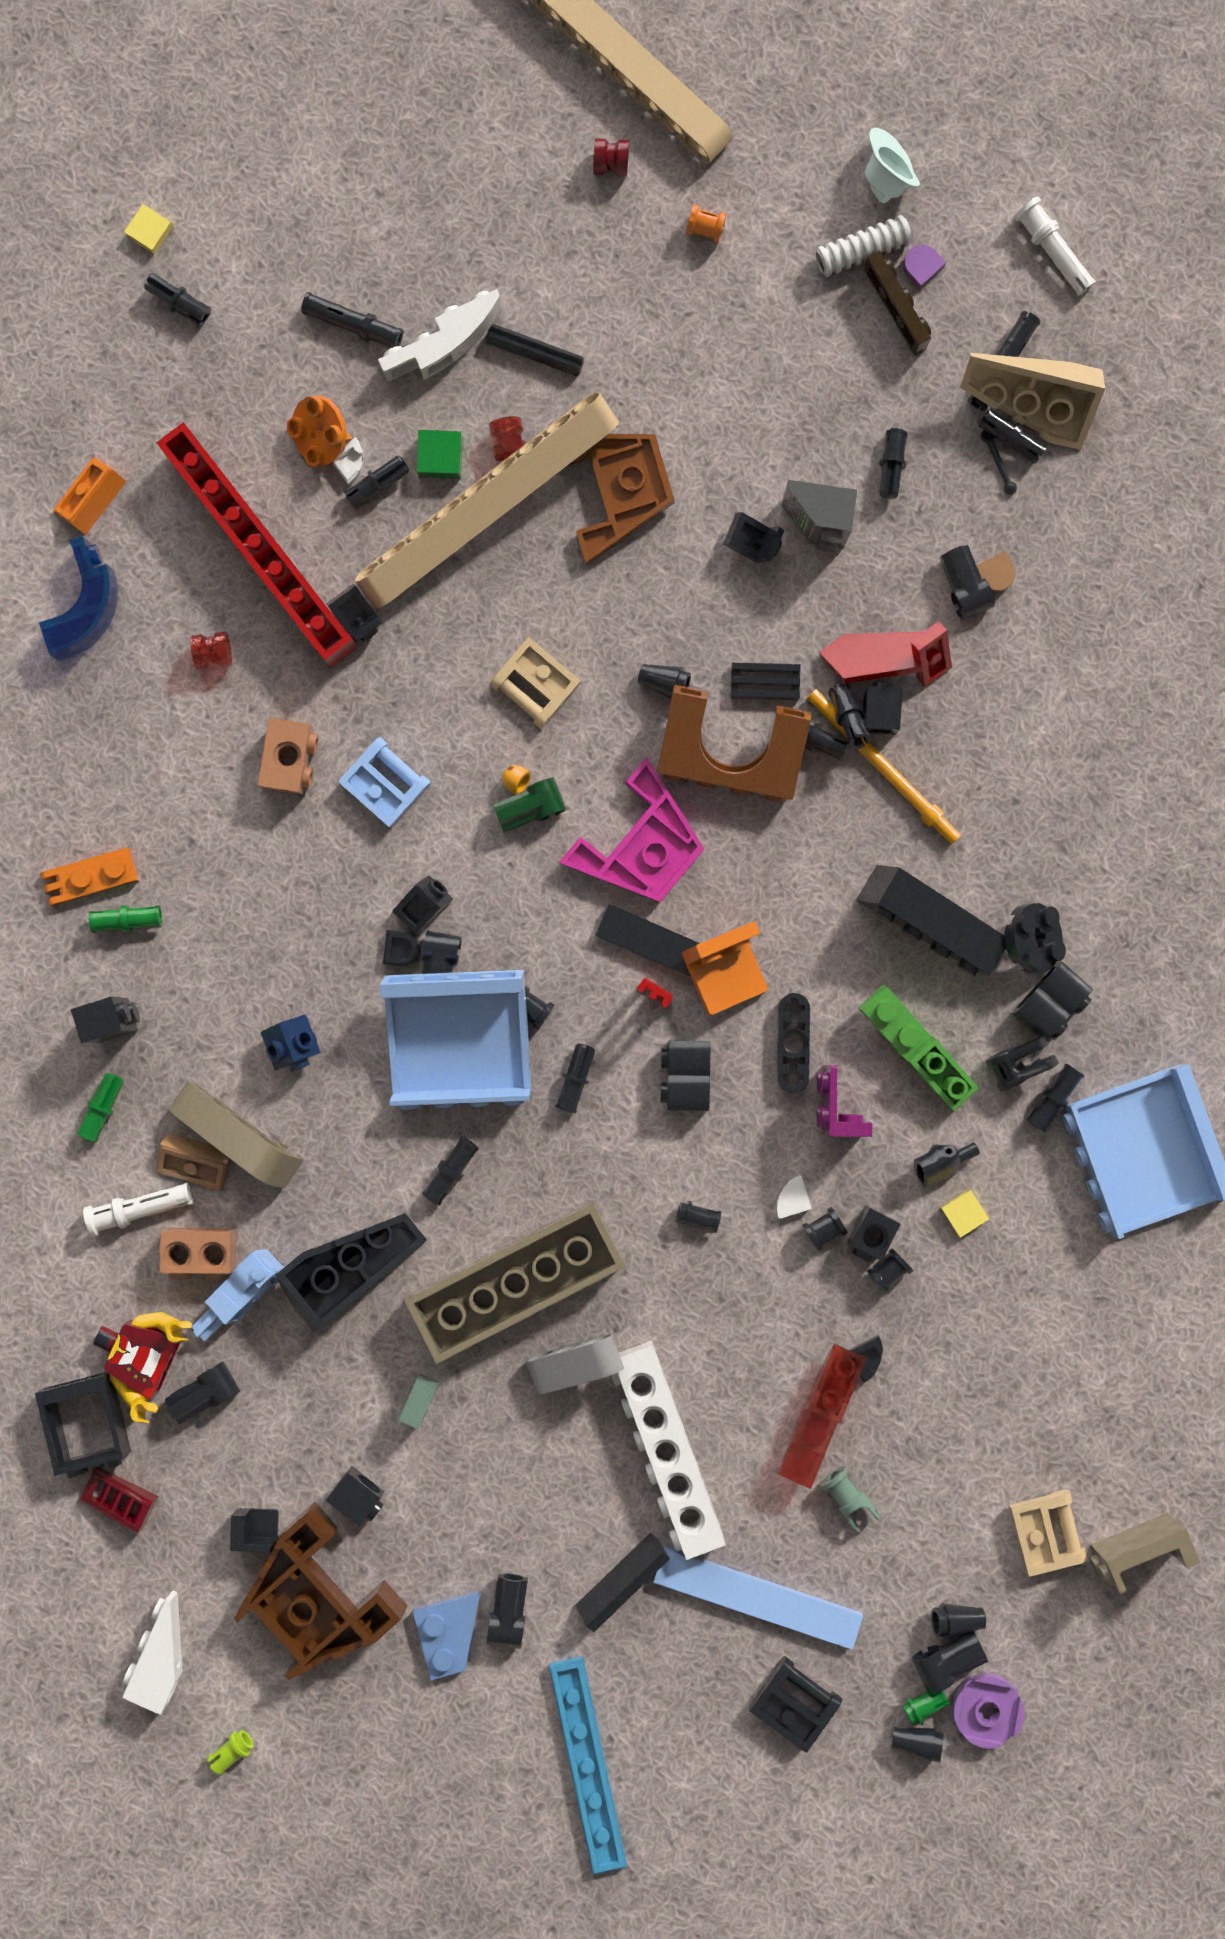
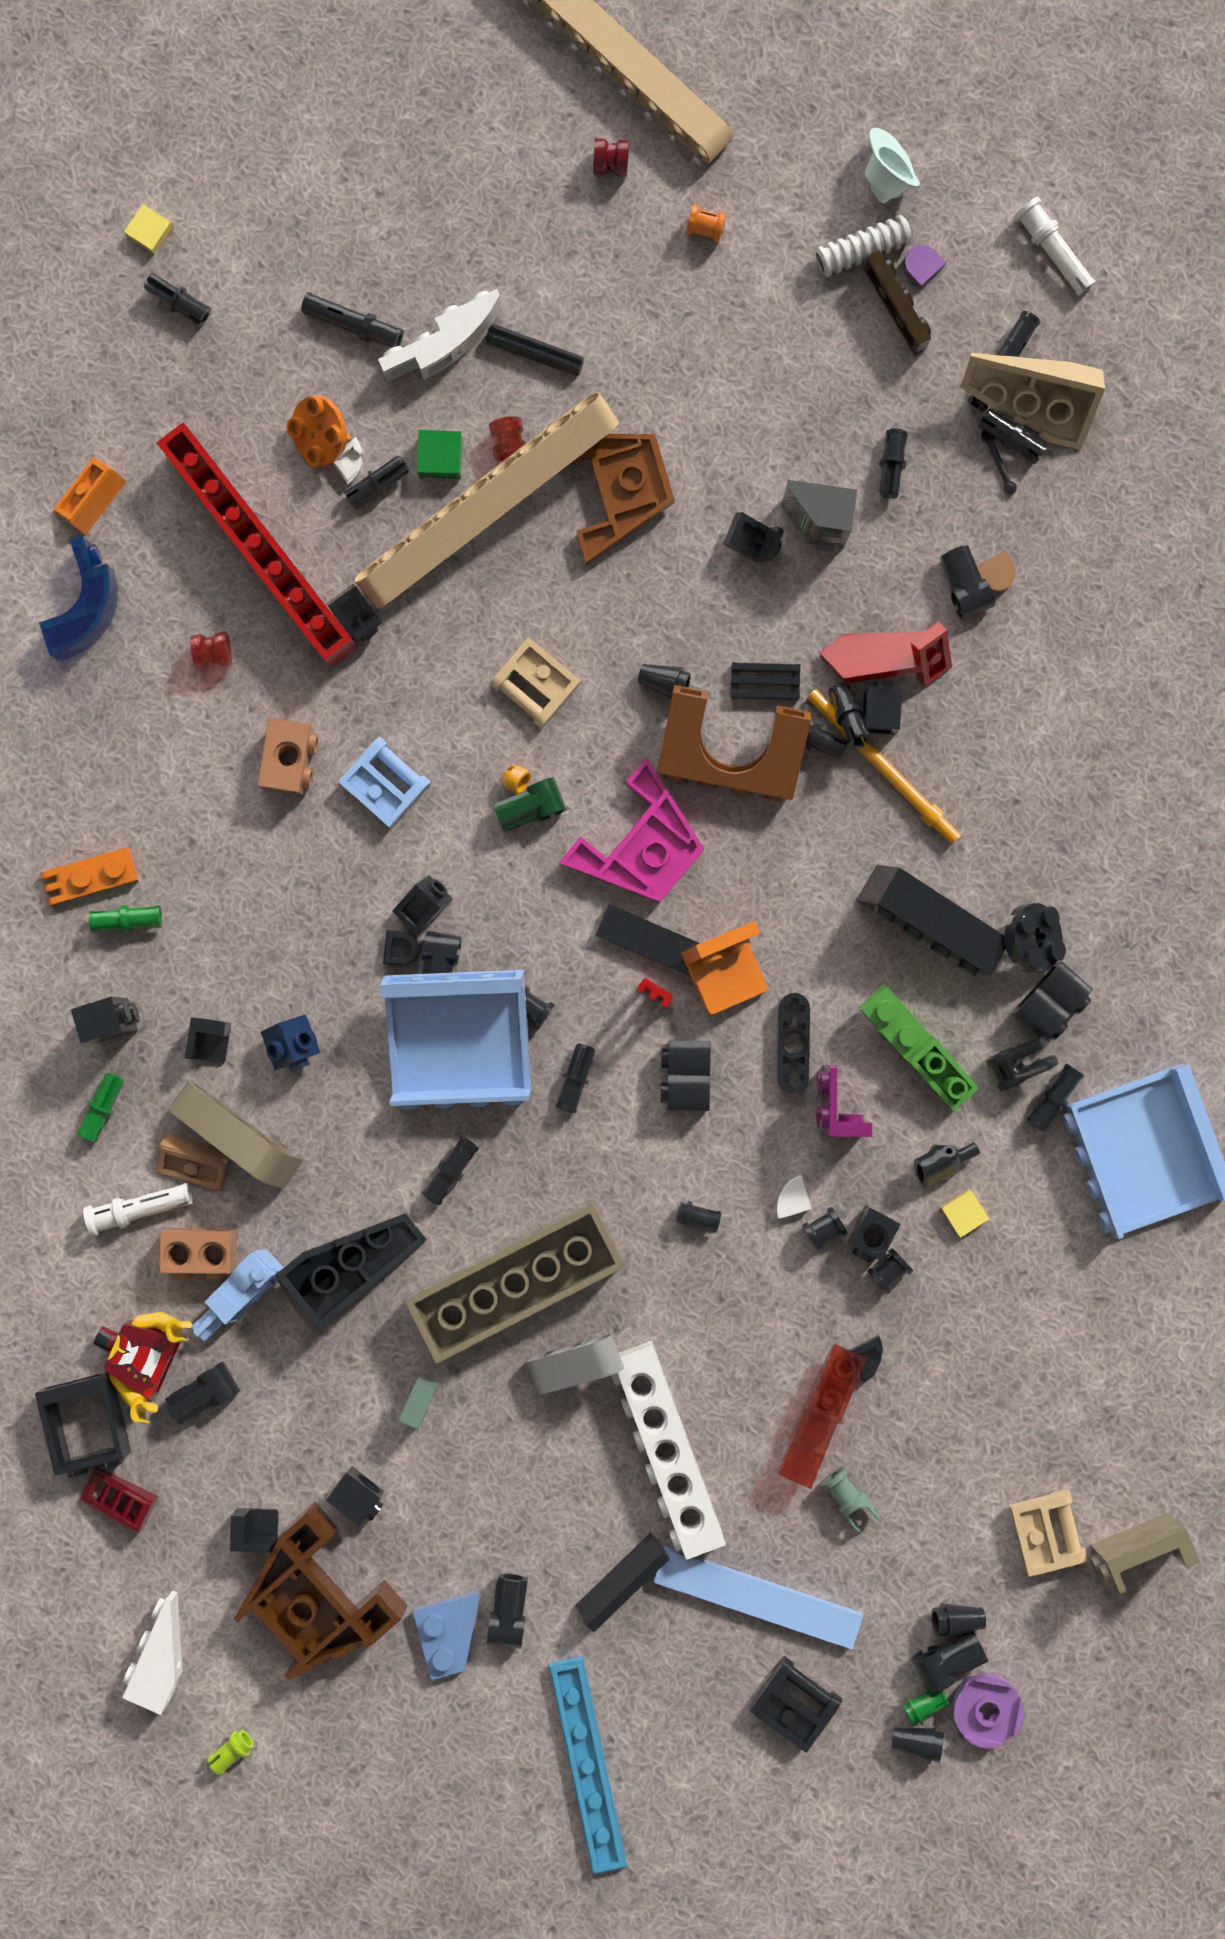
(208, 1040): none -> black panel

